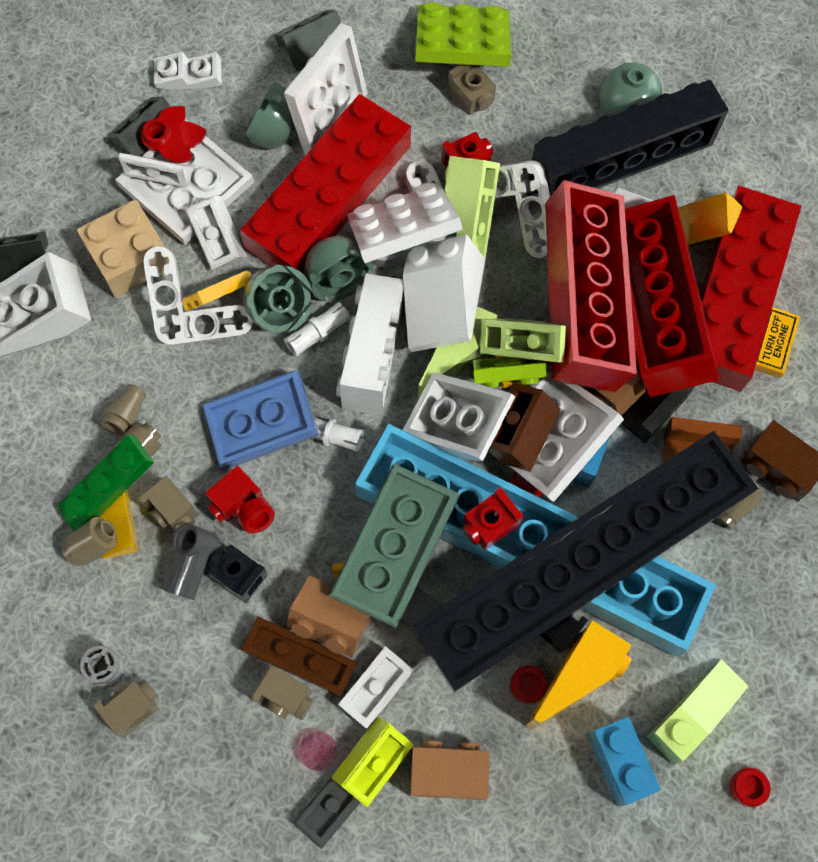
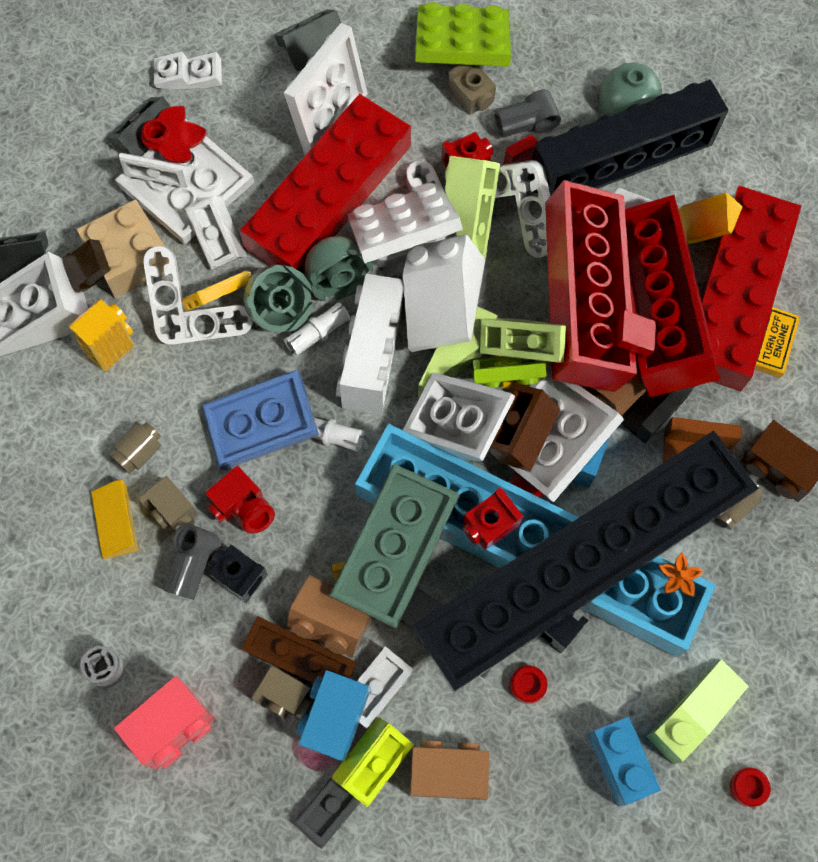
(86, 265): none -> dark brown tile
(89, 541): dark tan brick -> none
(103, 334): none -> yellow brick
(105, 482): green plate -> none
(123, 411): dark tan cone -> none
(128, 707): dark tan brick -> none
(165, 724): none -> coral brick
(272, 121): sand green cylinder -> none
(333, 715): none -> dark azure brick
(520, 150): none -> red tile
(535, 113): none -> dark grey piece
(591, 663): yellow slope -> none
(636, 333): none -> tile
(680, 576): none -> orange plant

